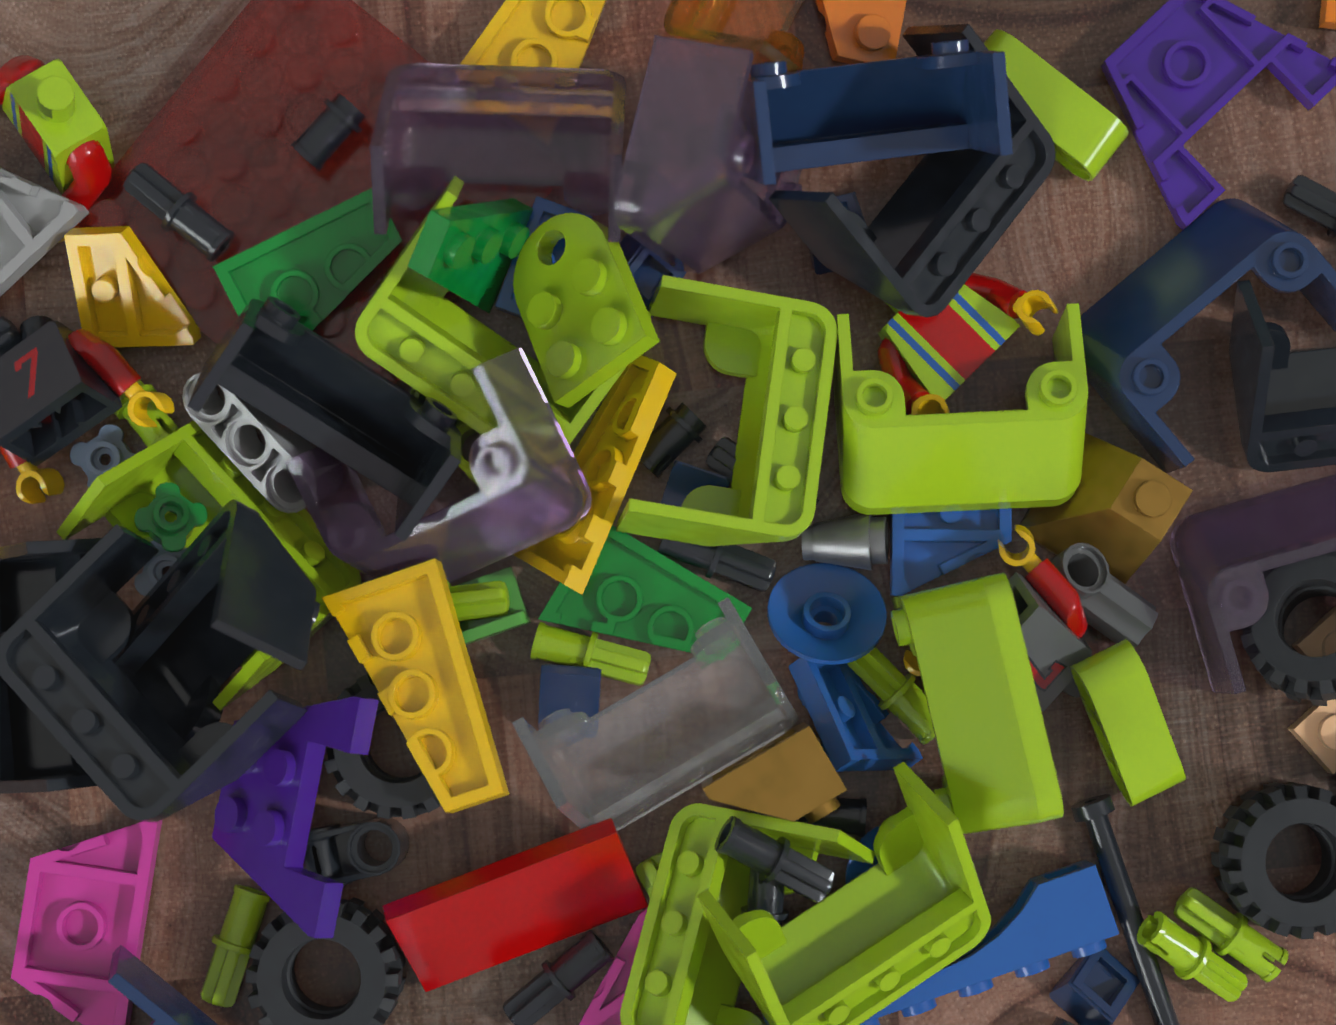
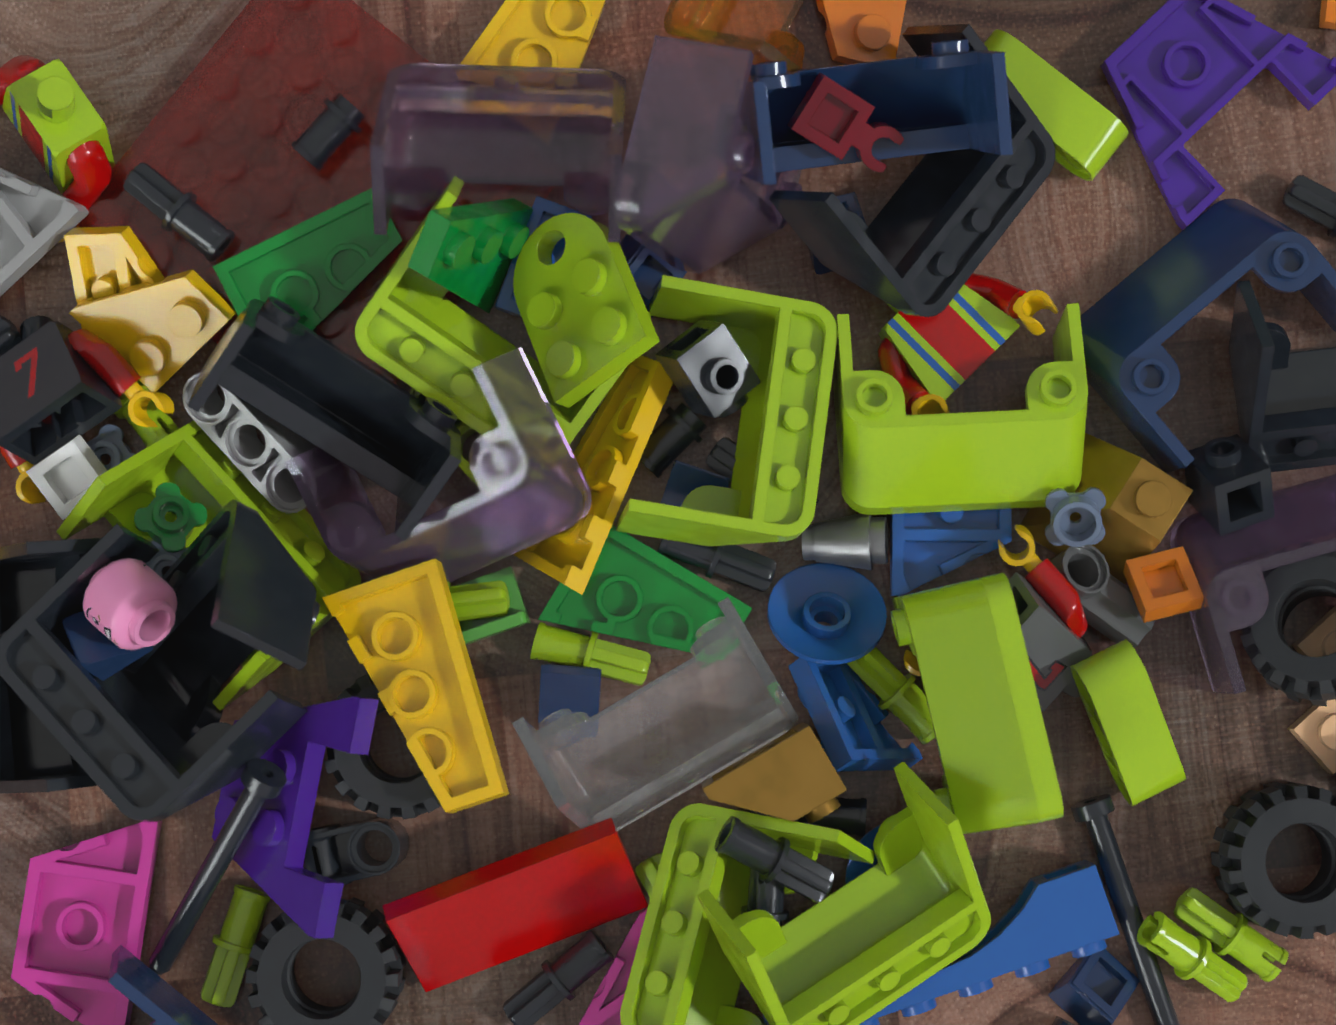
(66, 475): none -> white plate
(95, 650): none -> dark blue slope
(130, 604): none -> bright pink head
(157, 323): none -> yellow wing
(261, 782): none -> black bar
(709, 369): none -> black brick
(838, 119): none -> dark red plate
(1078, 533): none -> sand blue plate
(1163, 584): none -> orange plate
(1230, 484): none -> black brick

